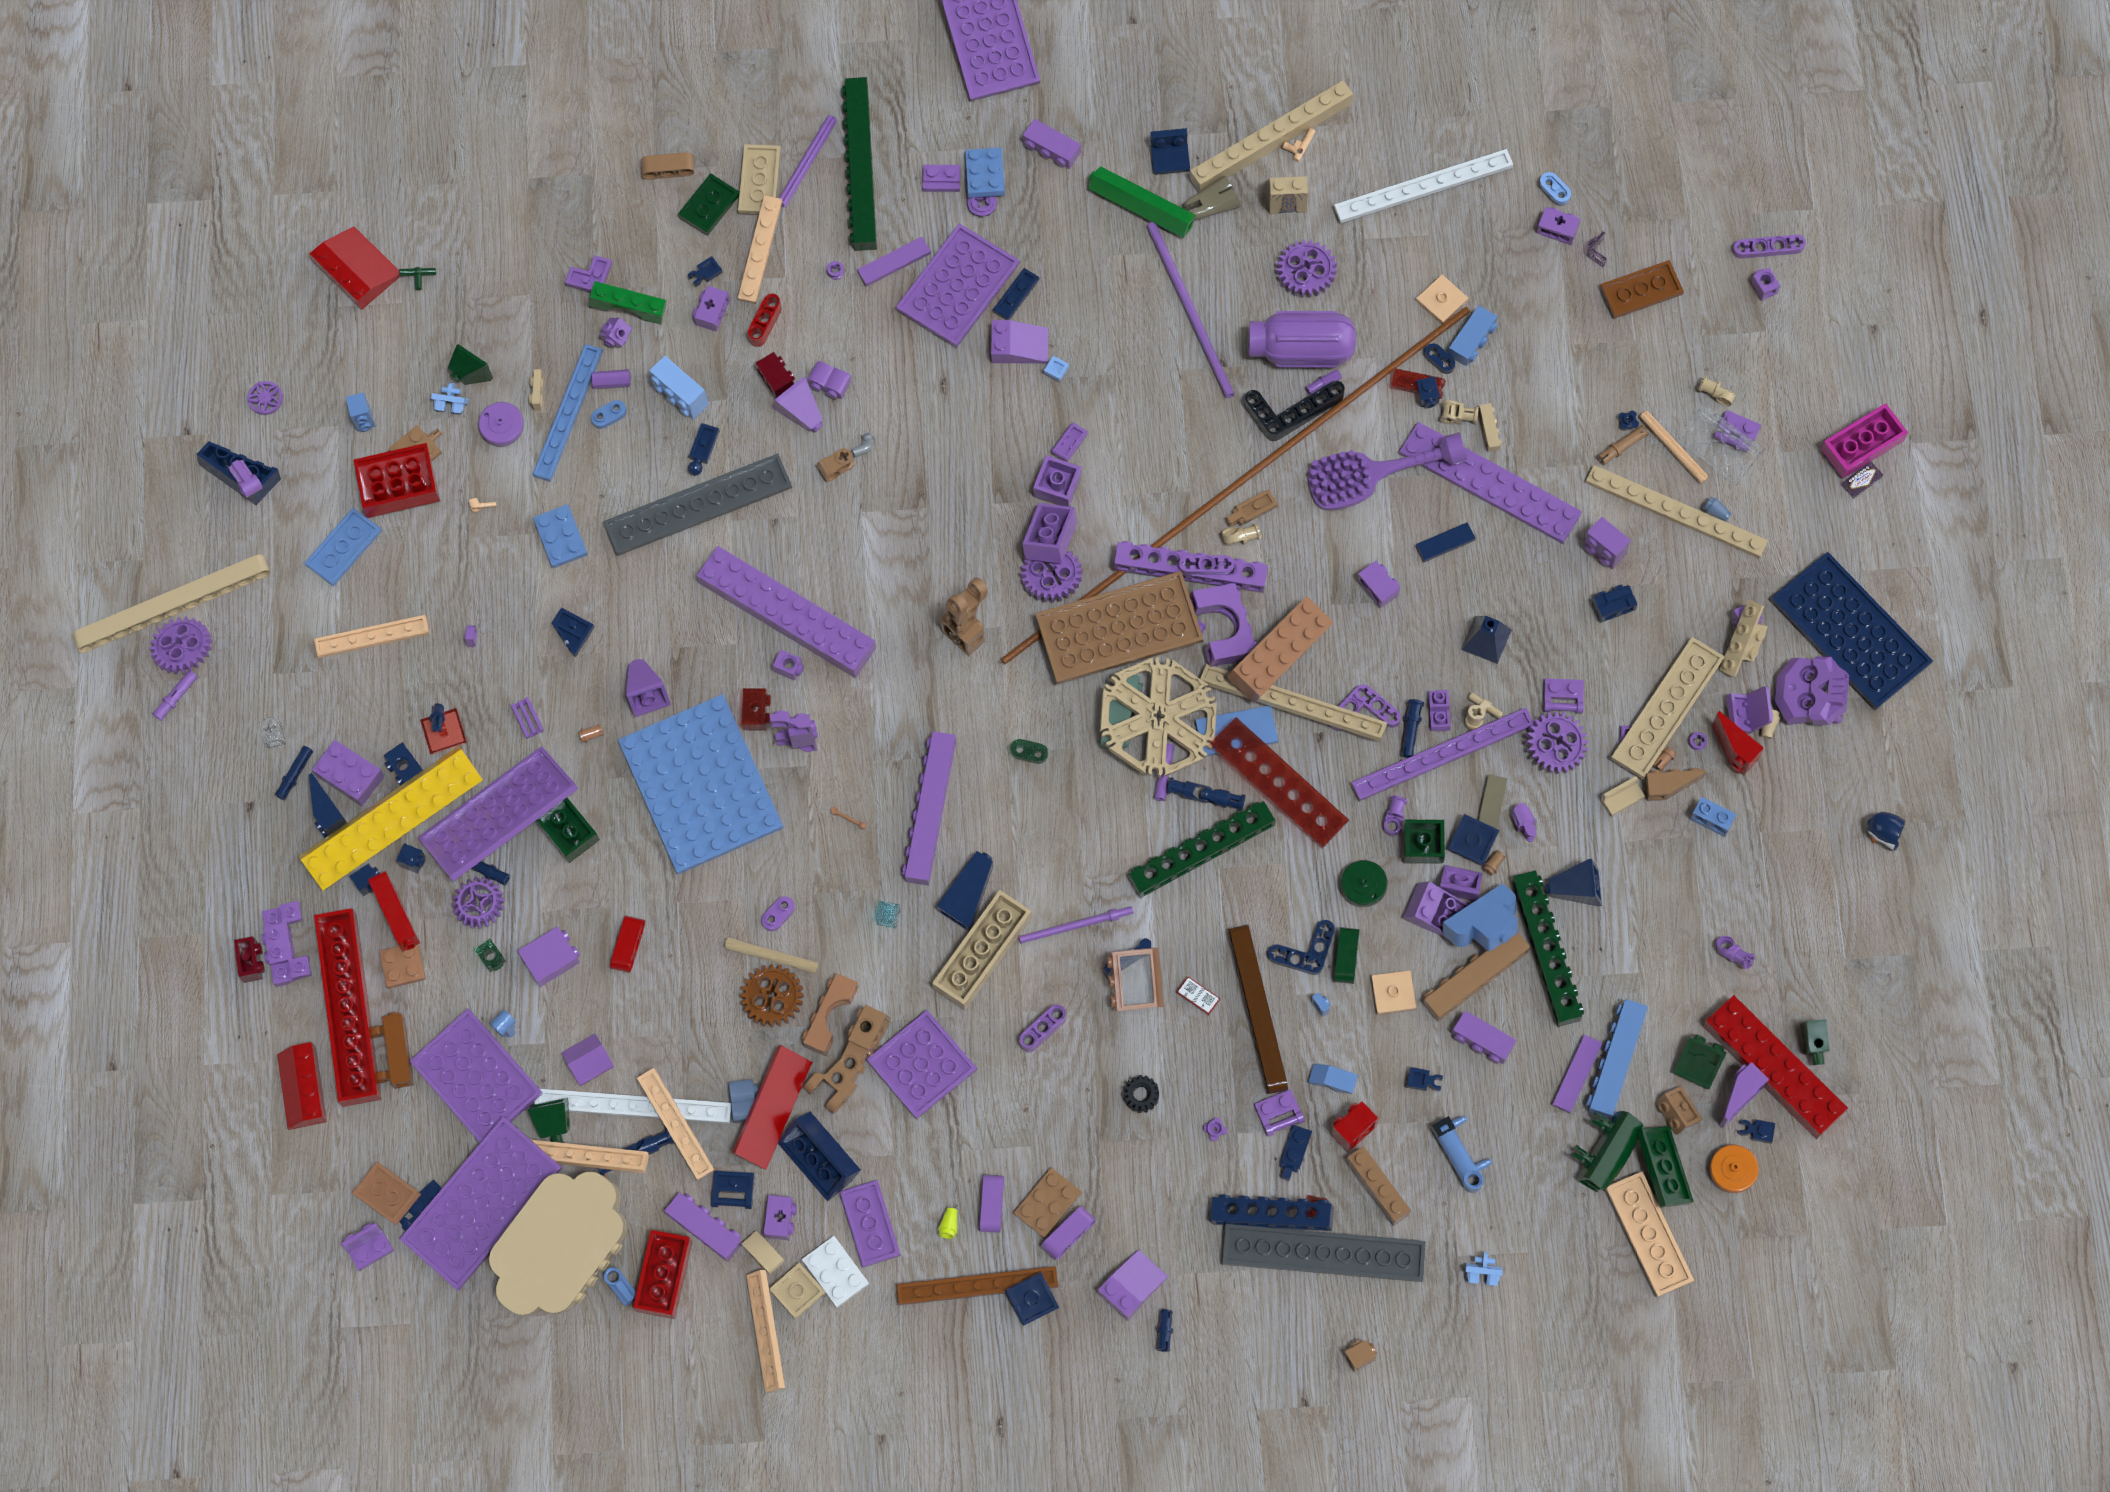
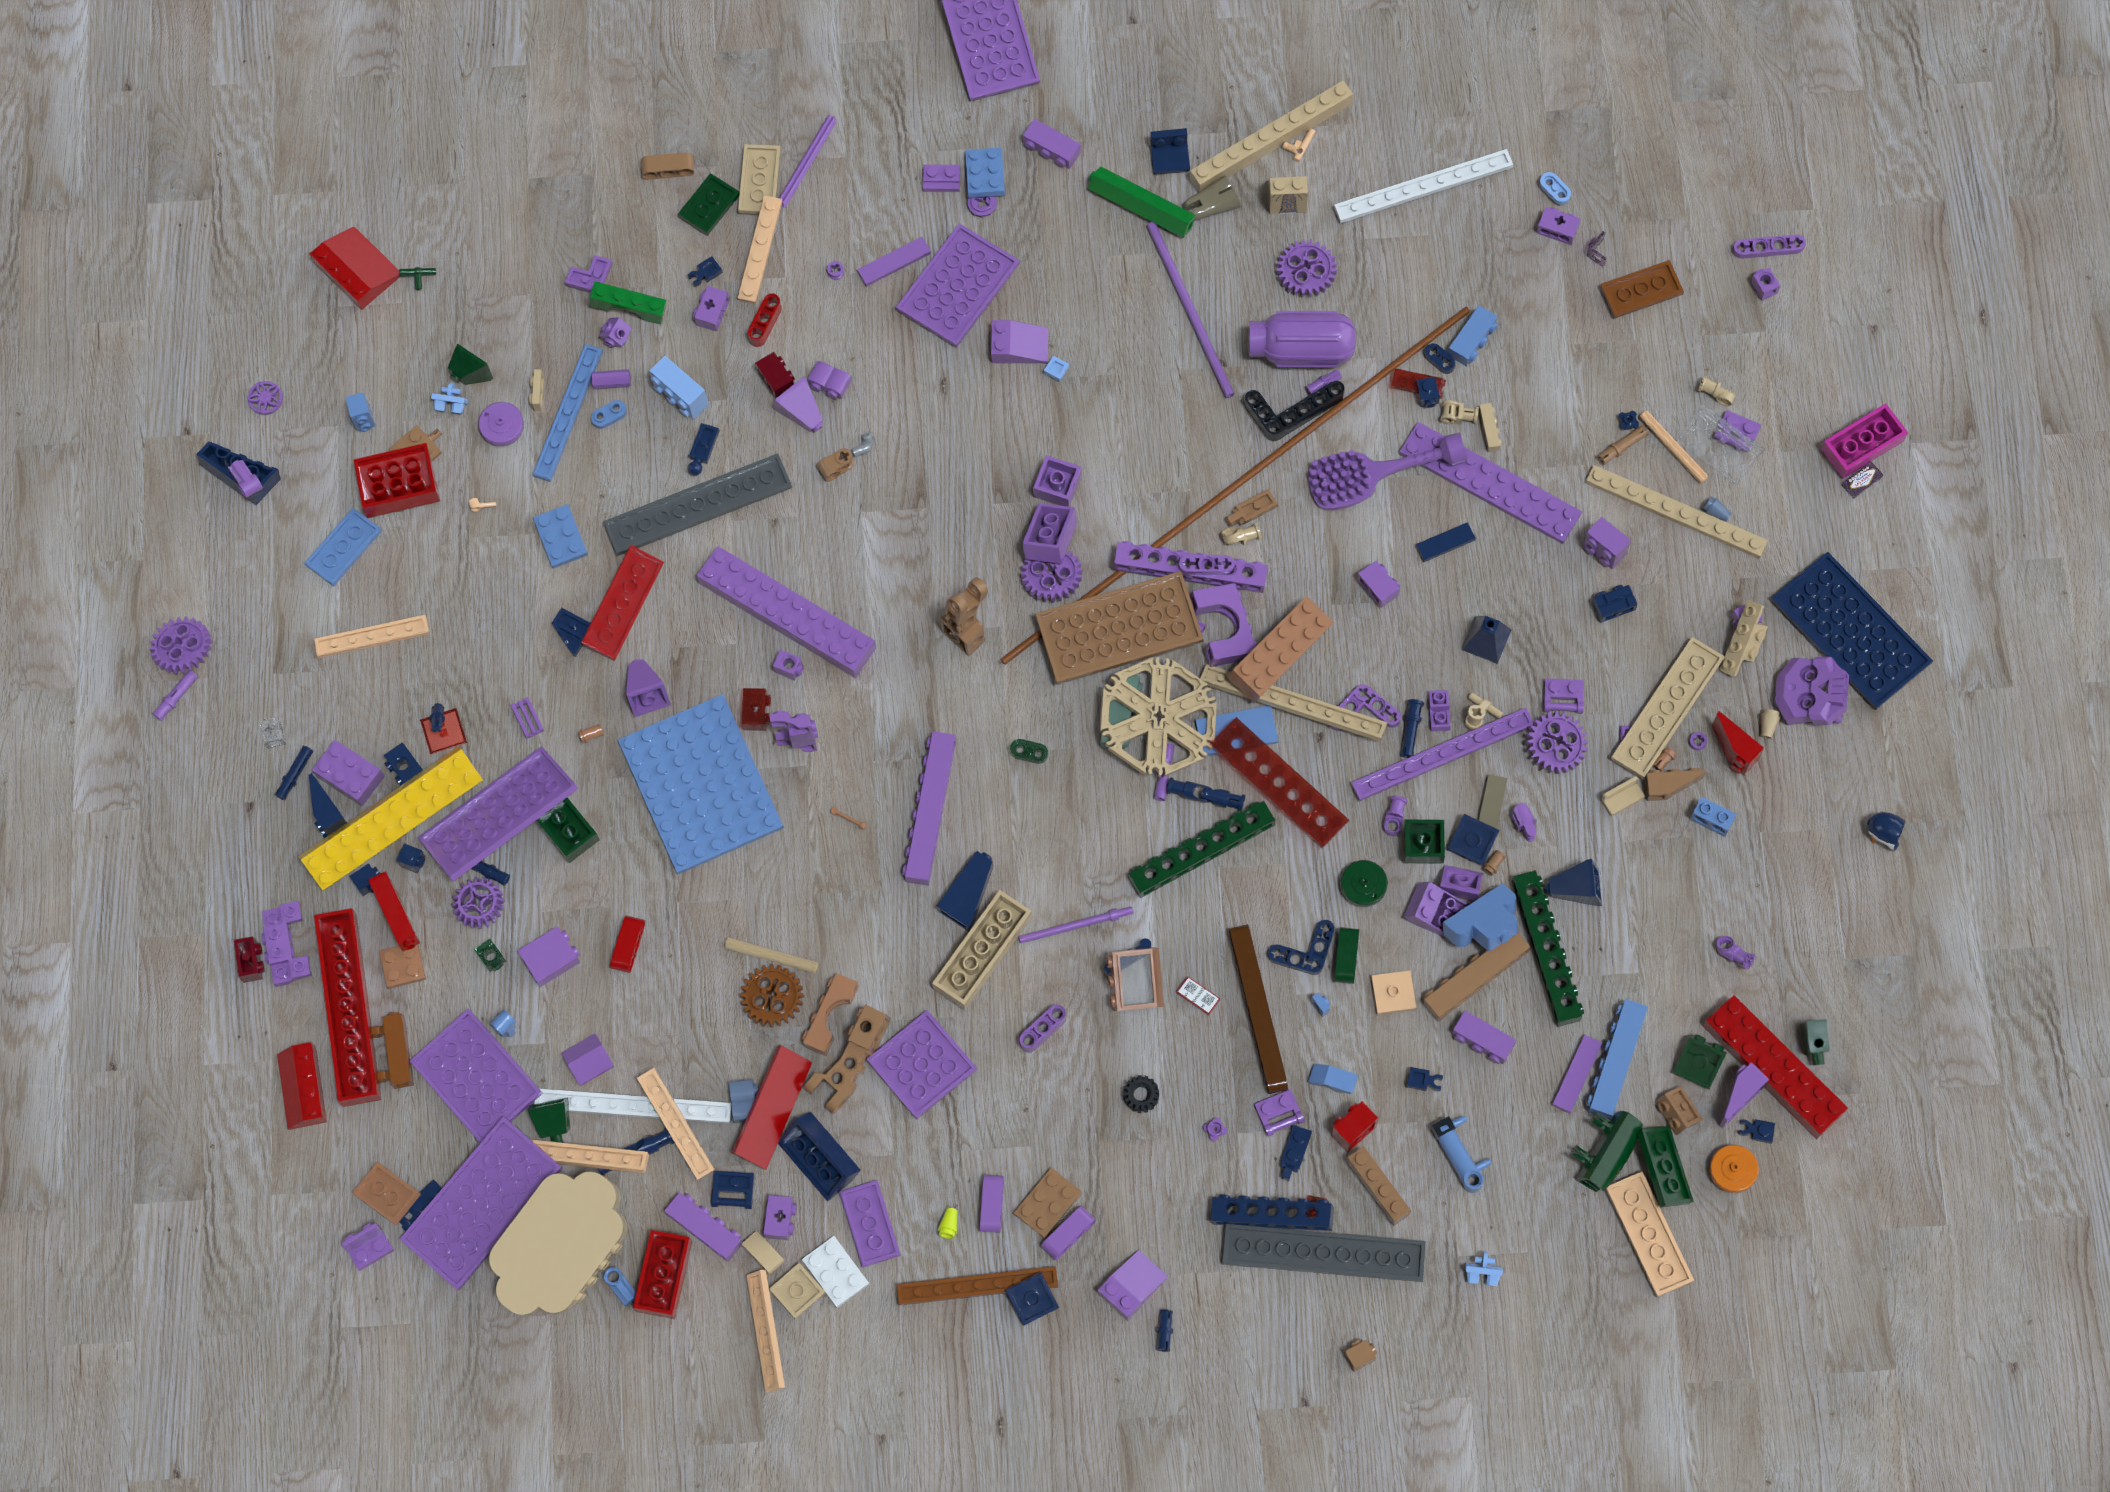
(171, 603): tan beam -> none
(471, 635): medium lavender tile -> none
(622, 603): none -> red tile
(780, 914): medium lavender plate -> none
(861, 167): dark green brick -> none
(888, 914): clear light blue brick -> none
(1016, 294): dark blue tile -> none
(1069, 442): medium lavender plate -> none
(1442, 299): light nougat plate -> none
(1750, 710): medium lavender bracket -> none

